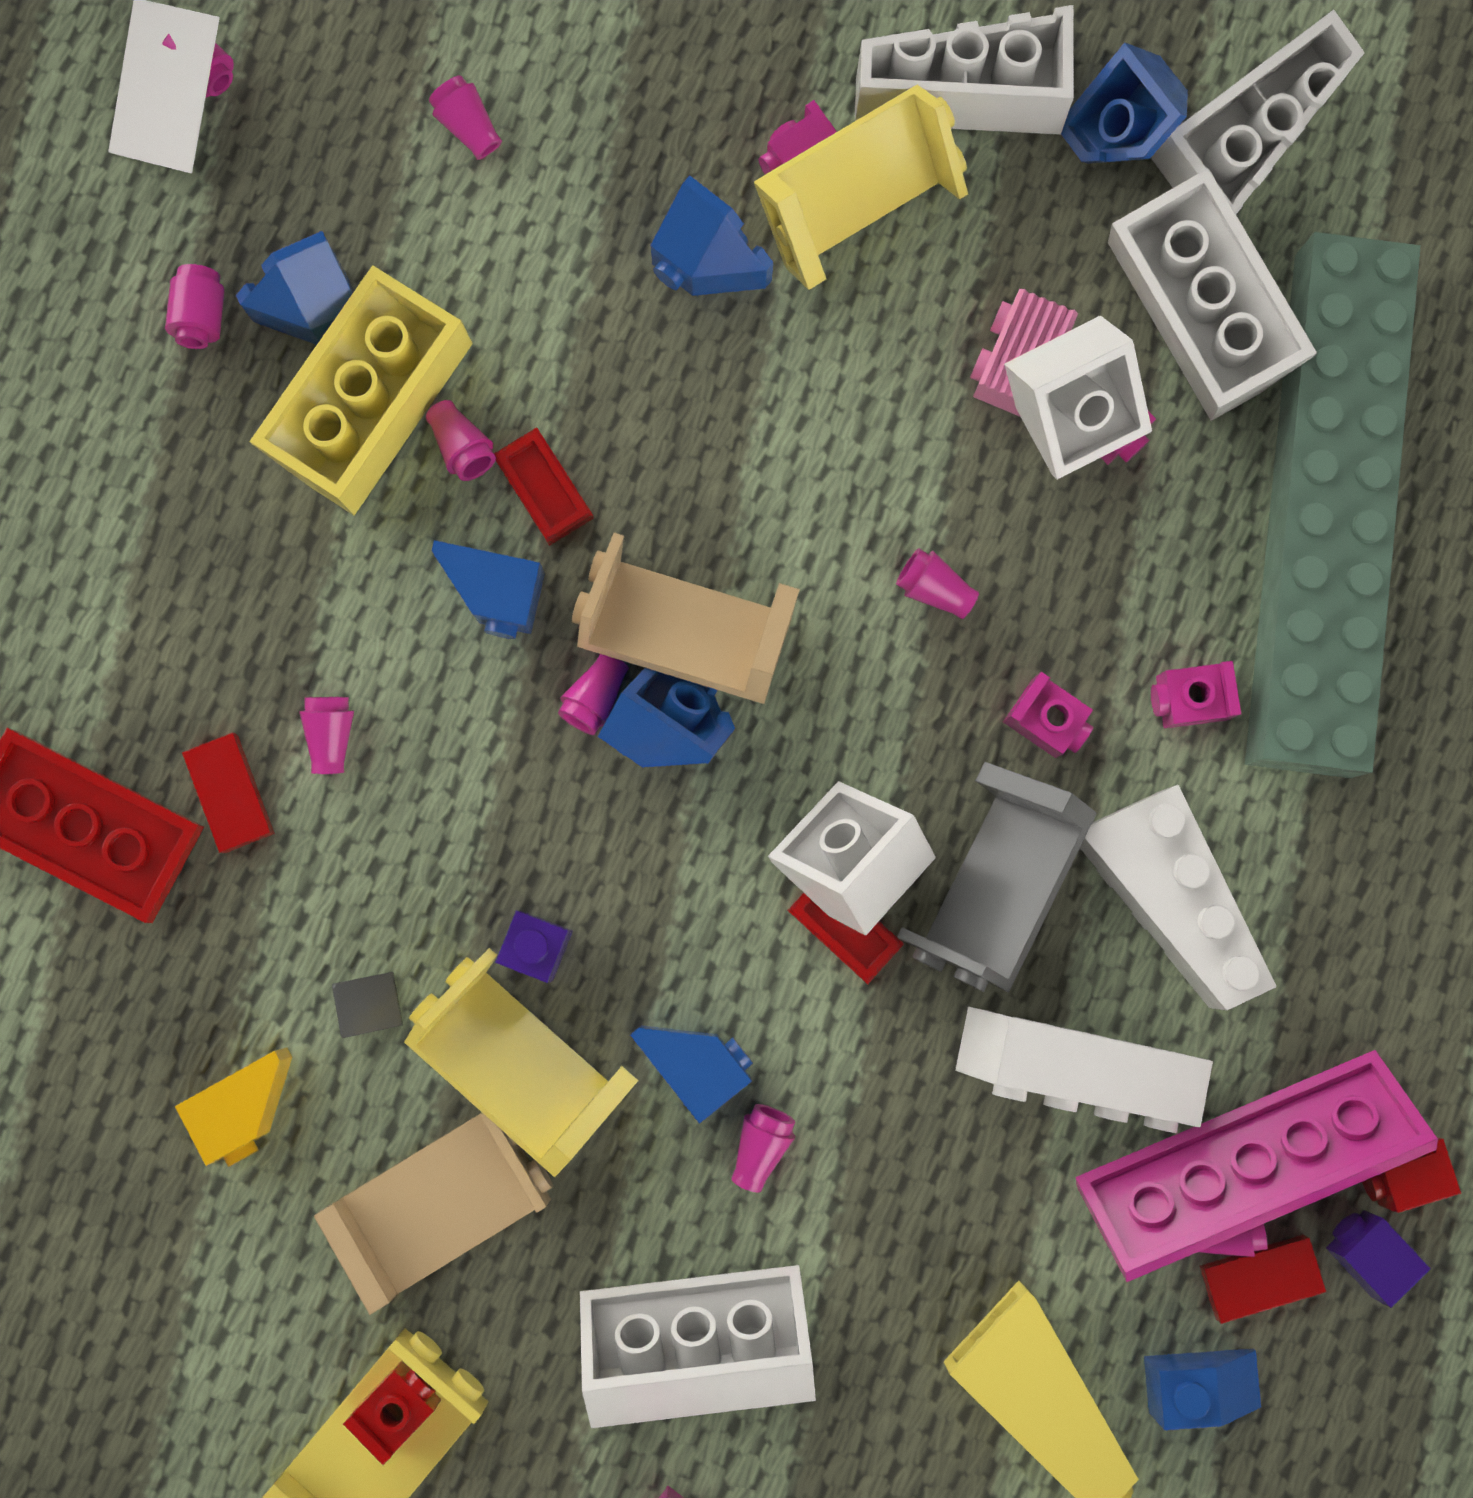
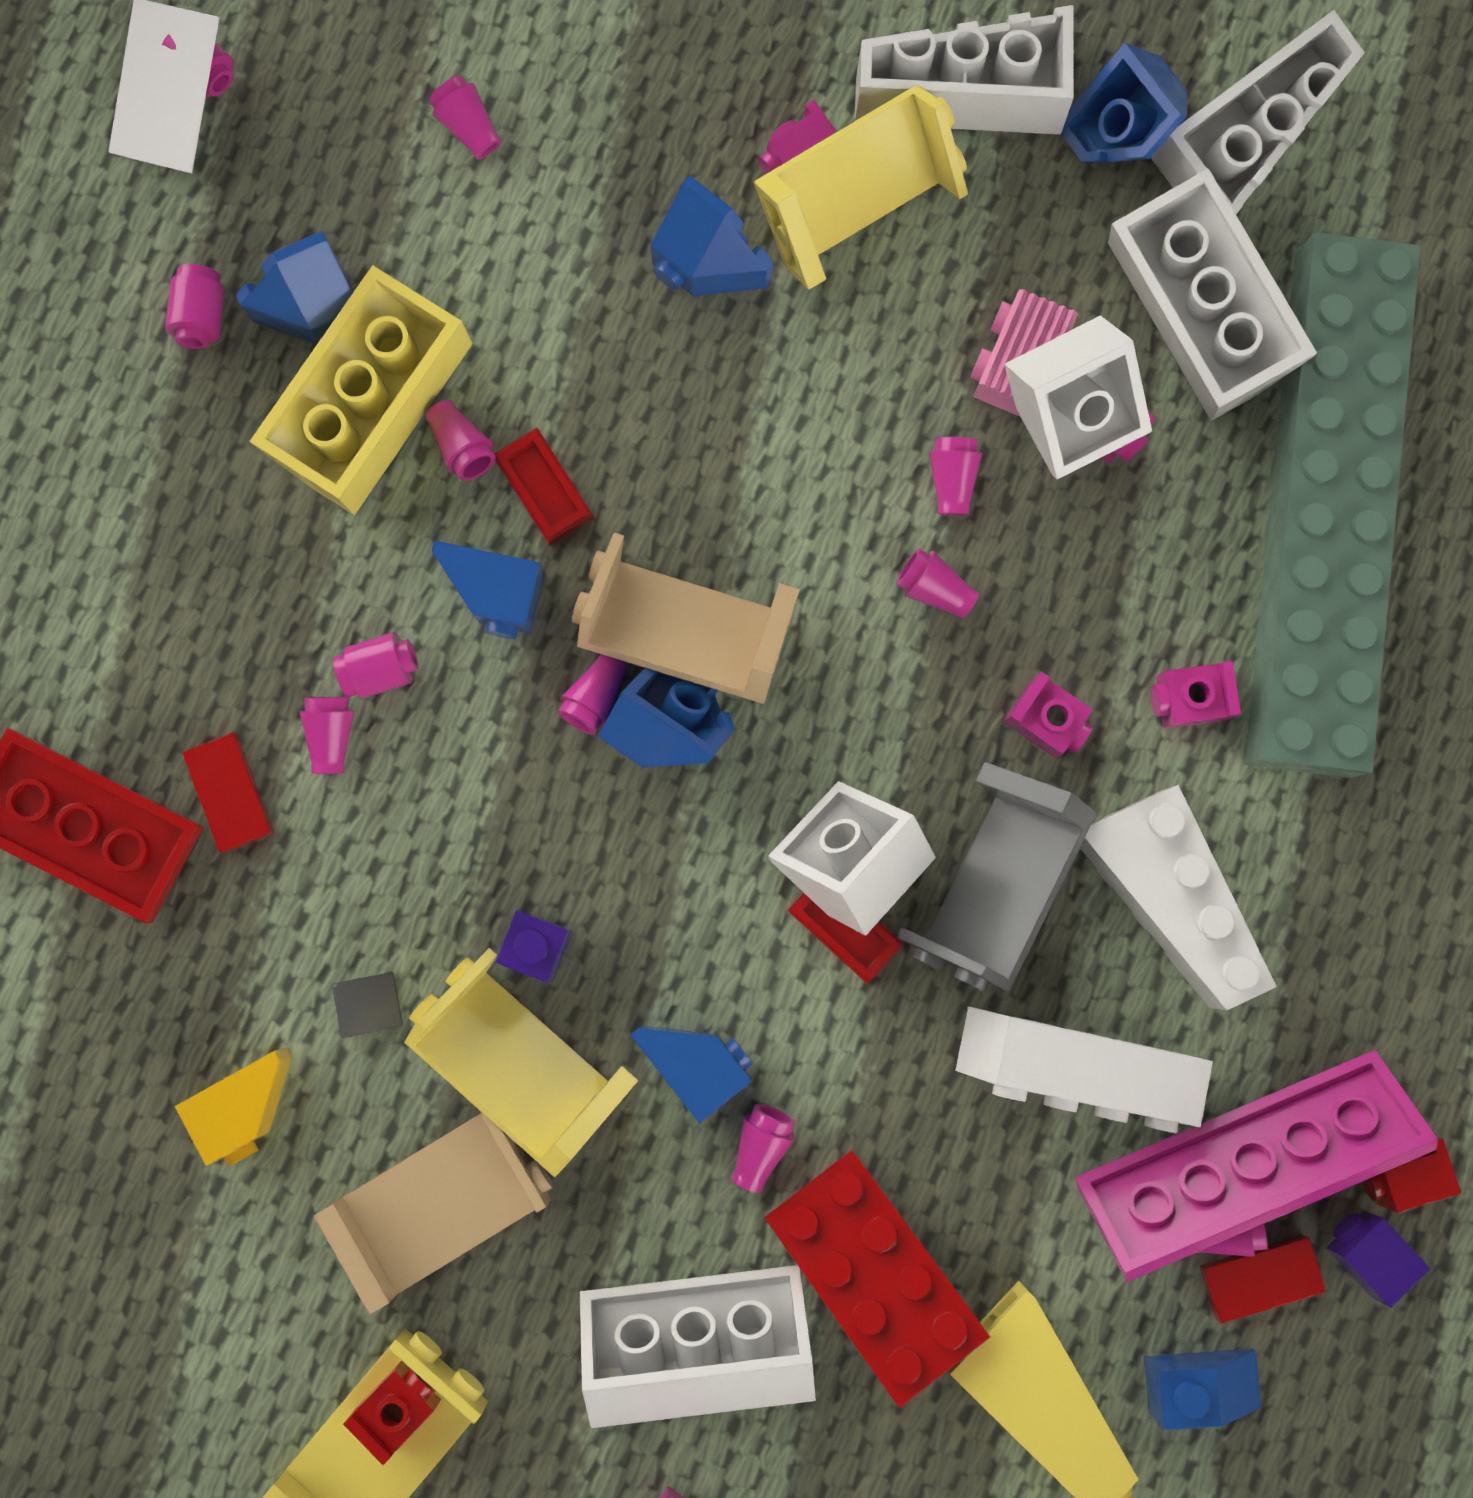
(375, 666): none -> dark pink brick
(877, 1278): none -> red plate
(954, 473): none -> dark pink cone

